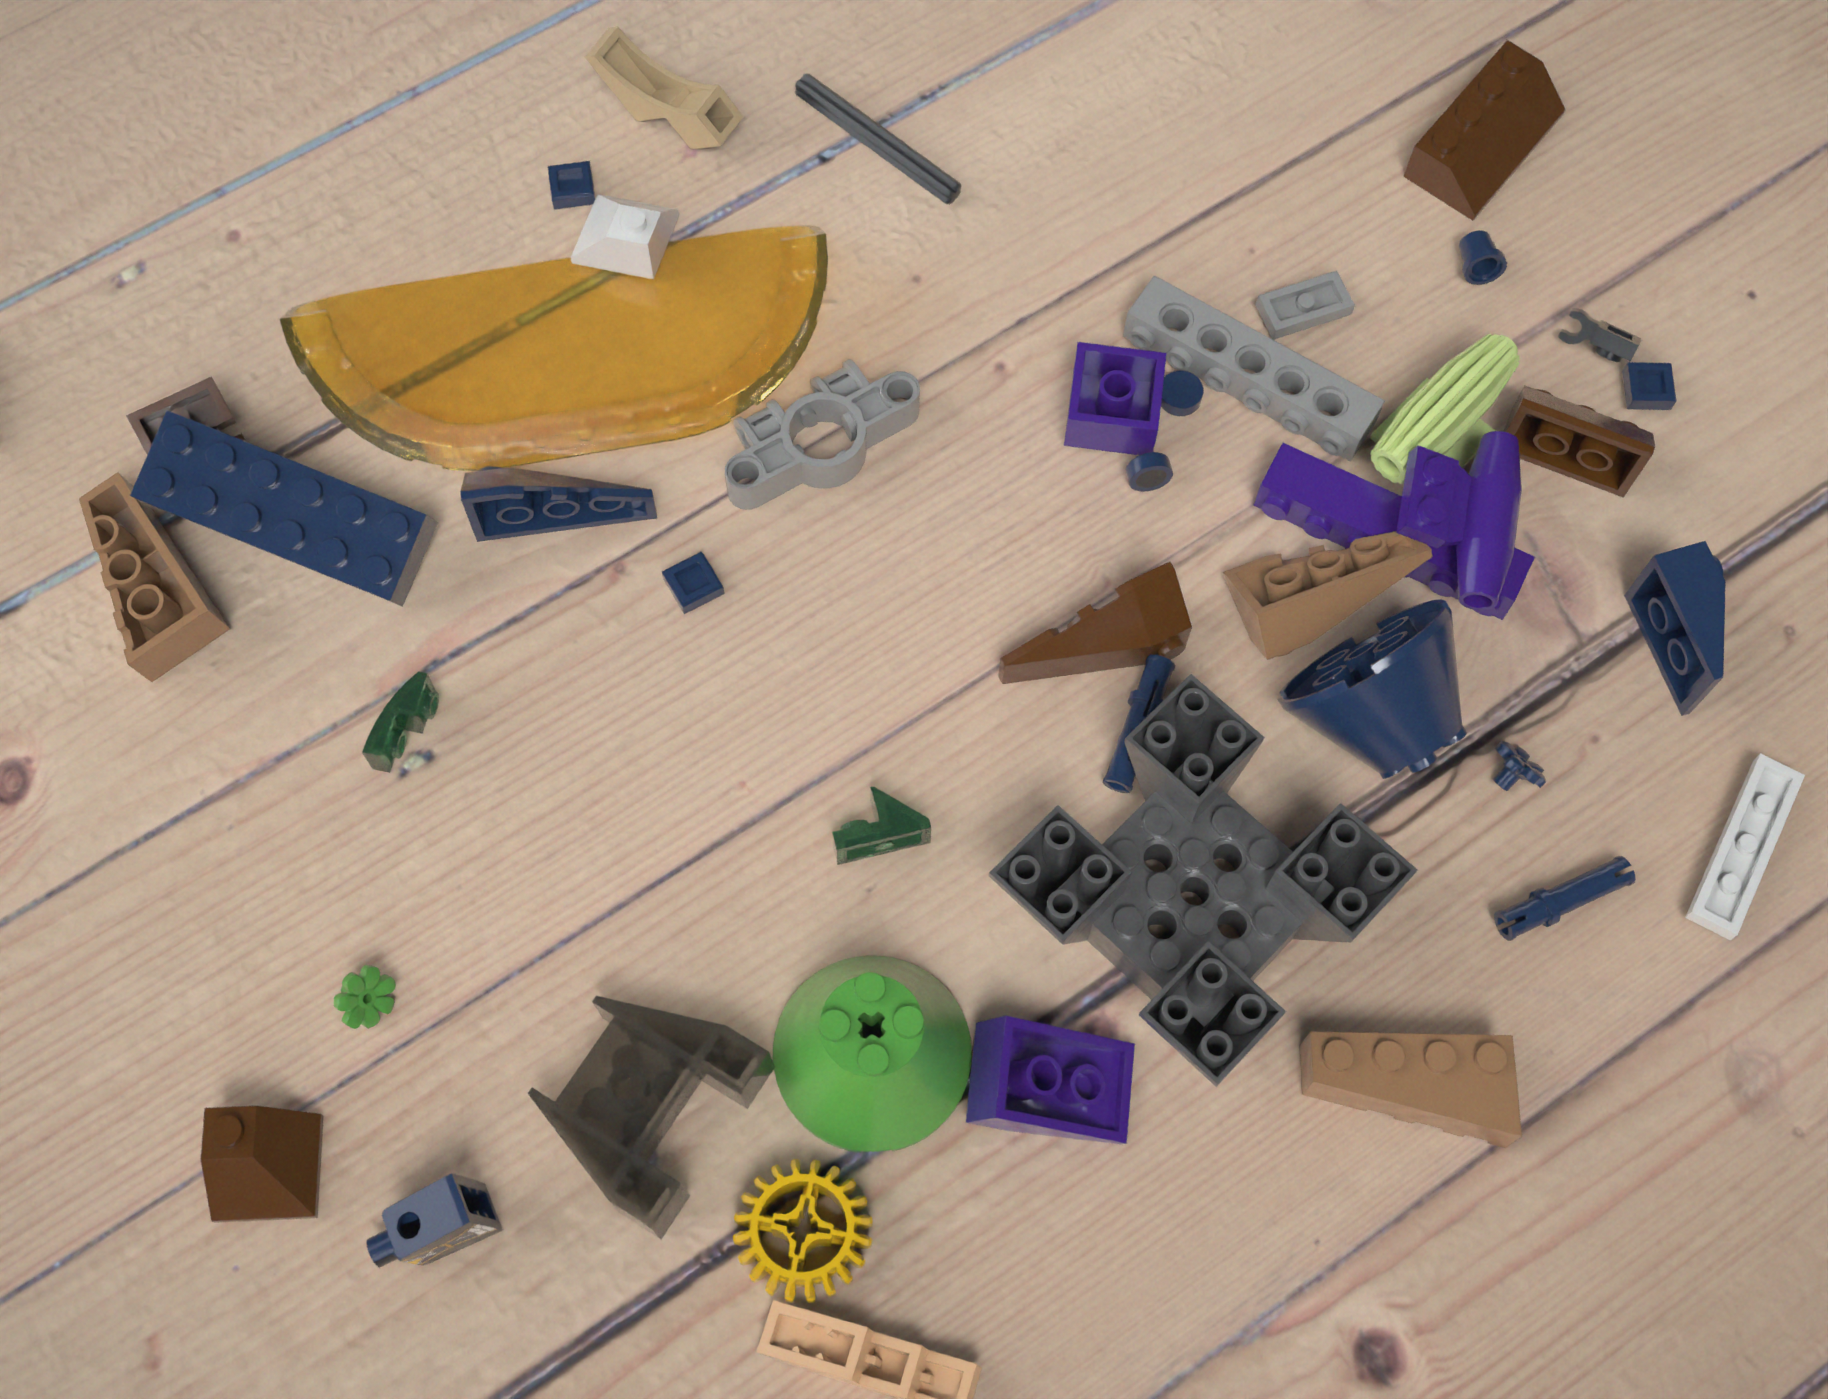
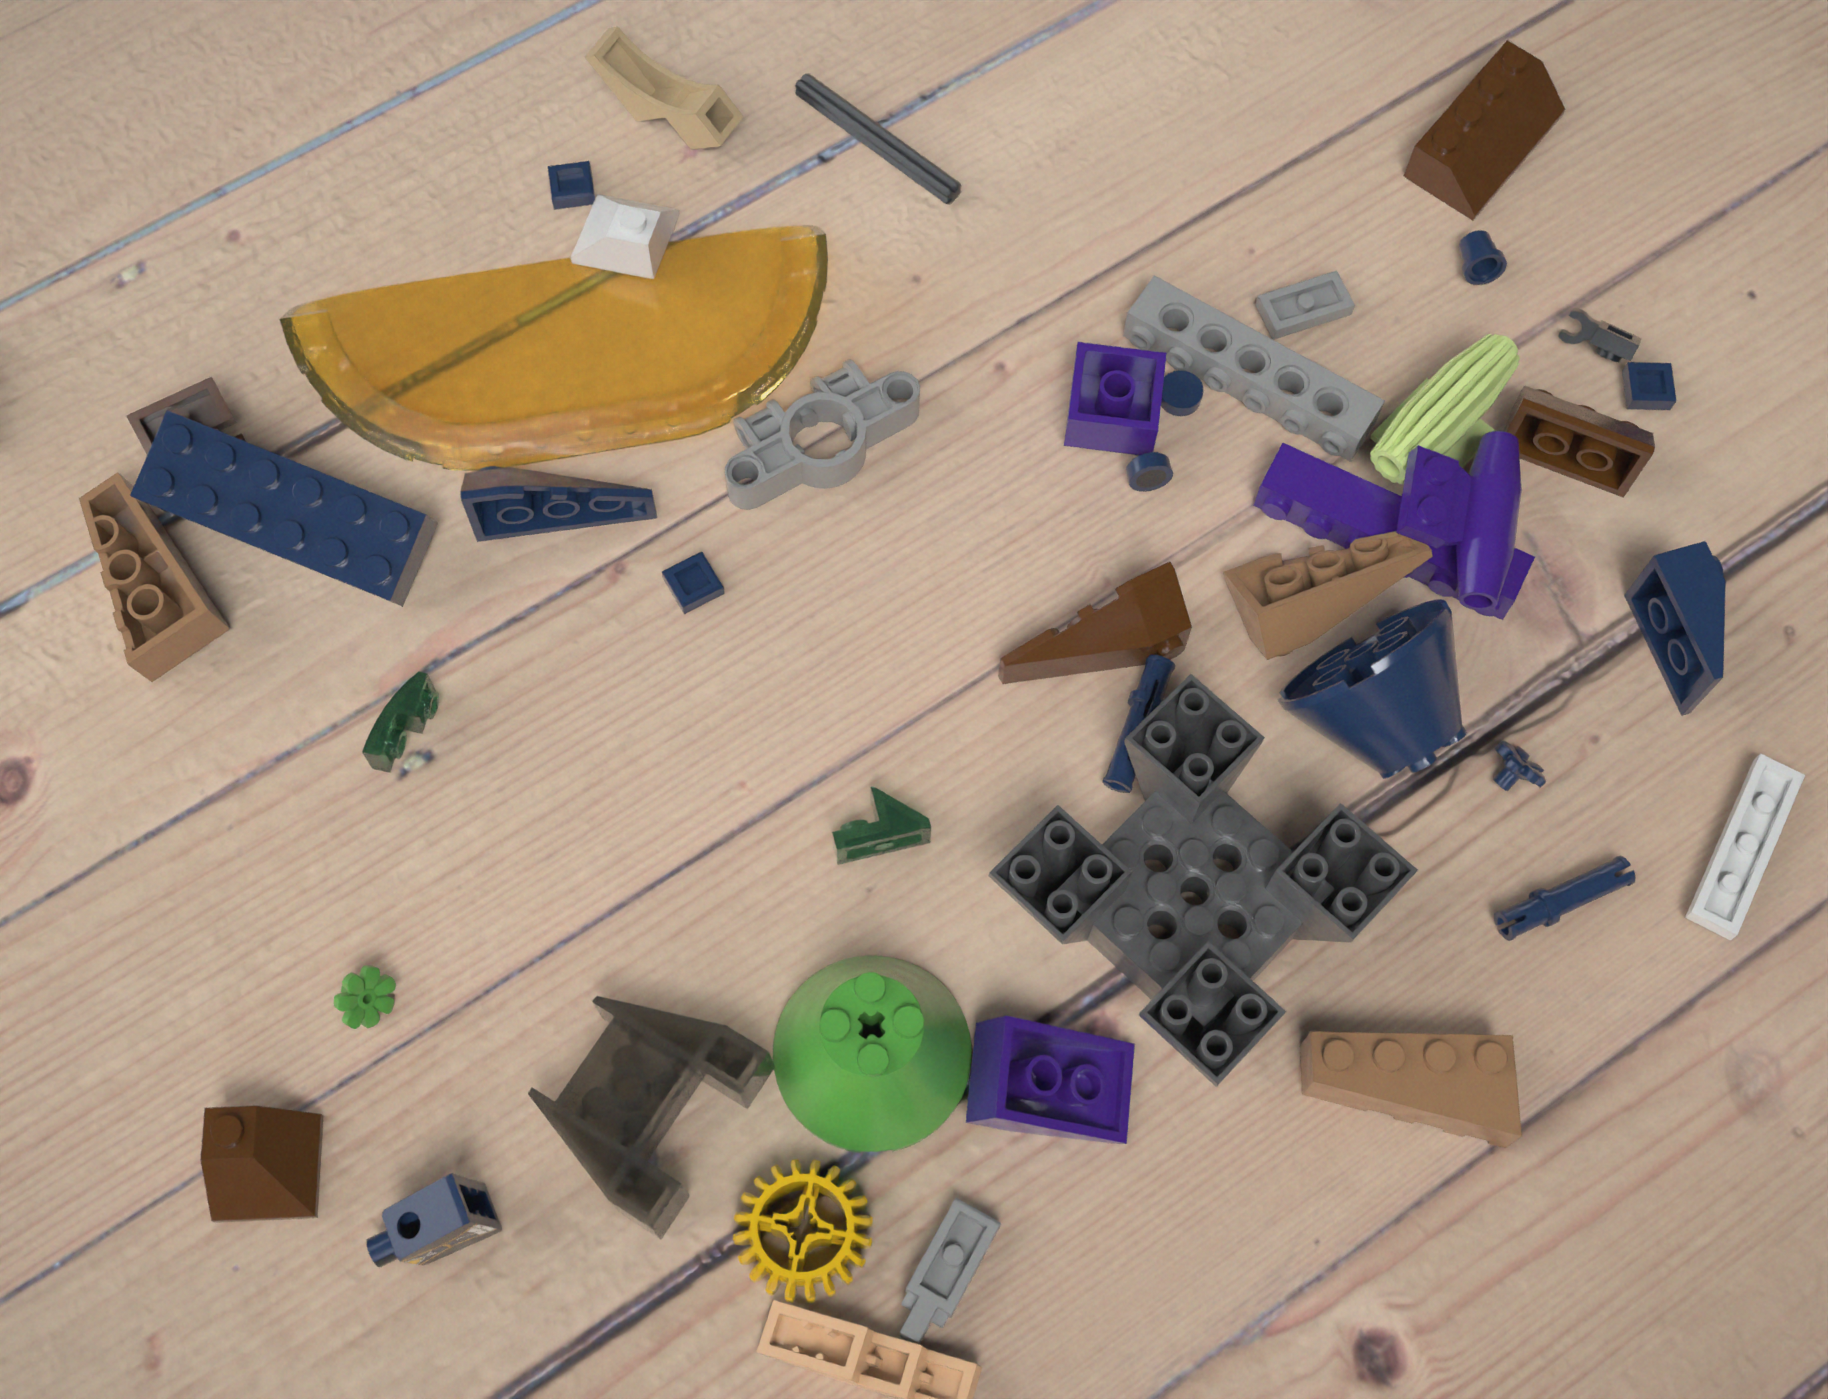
(947, 1268): none -> light grey hinge

